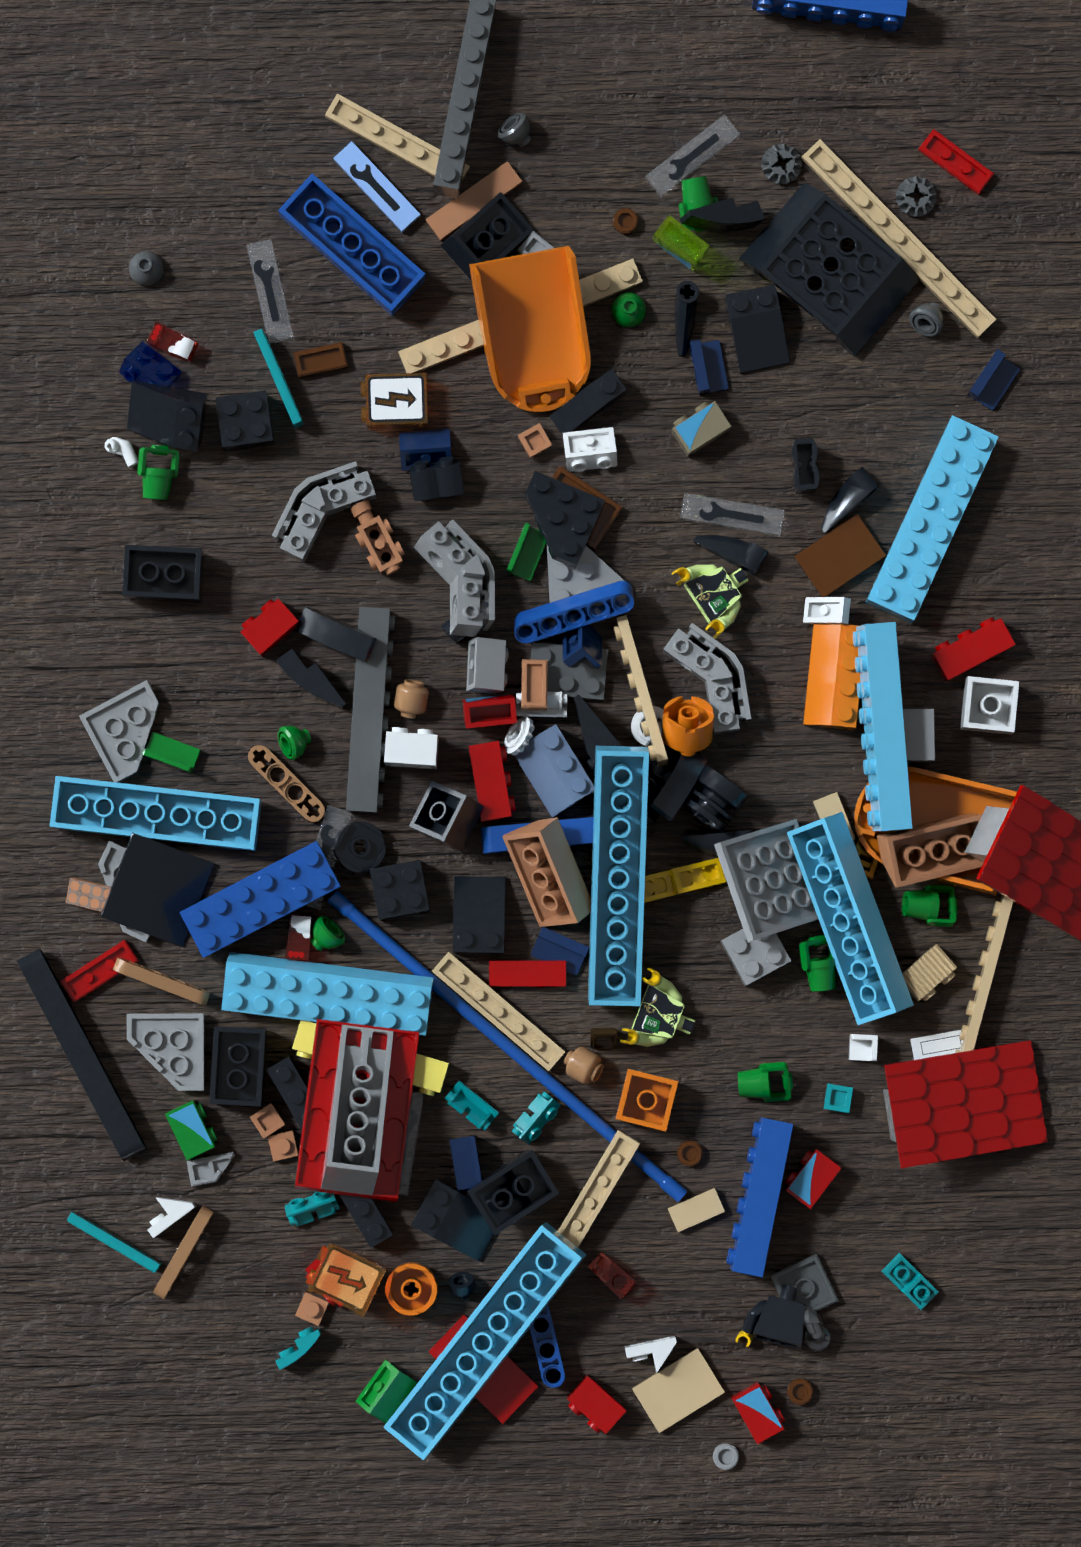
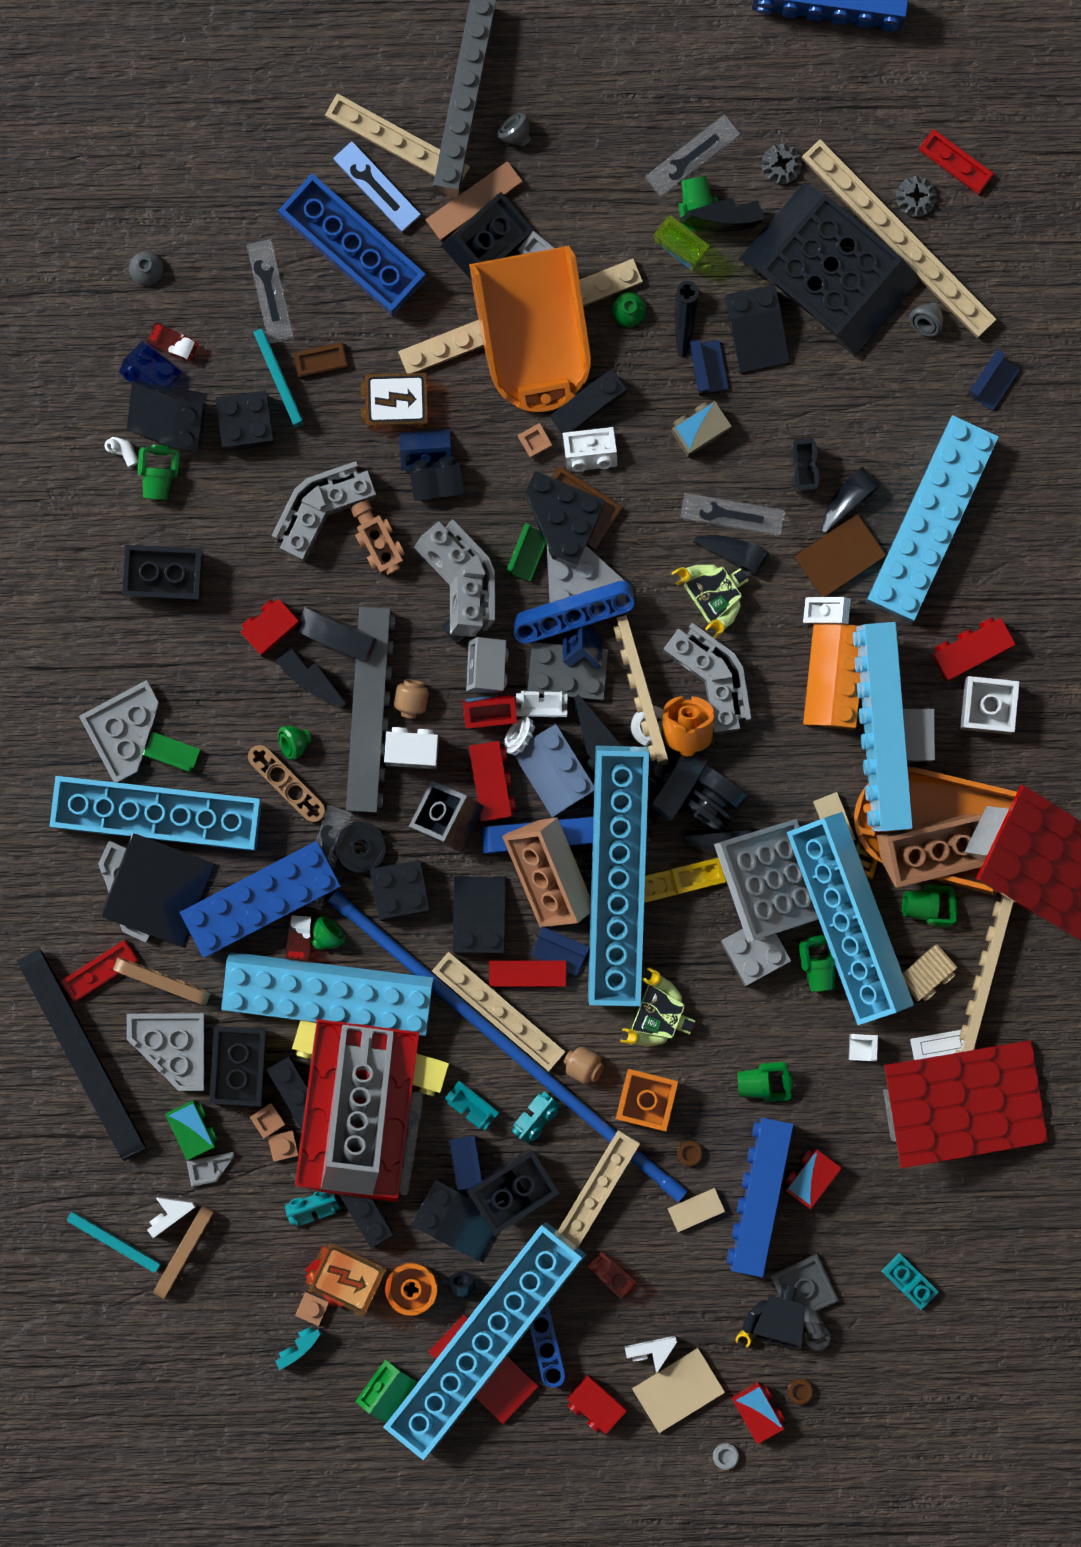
(87, 894): nougat tile -> none
(534, 685): nougat tile -> none
(603, 1038): dark brown slope -> none
(625, 221): reddish brown tile -> none
(838, 1098): teal plate -> none

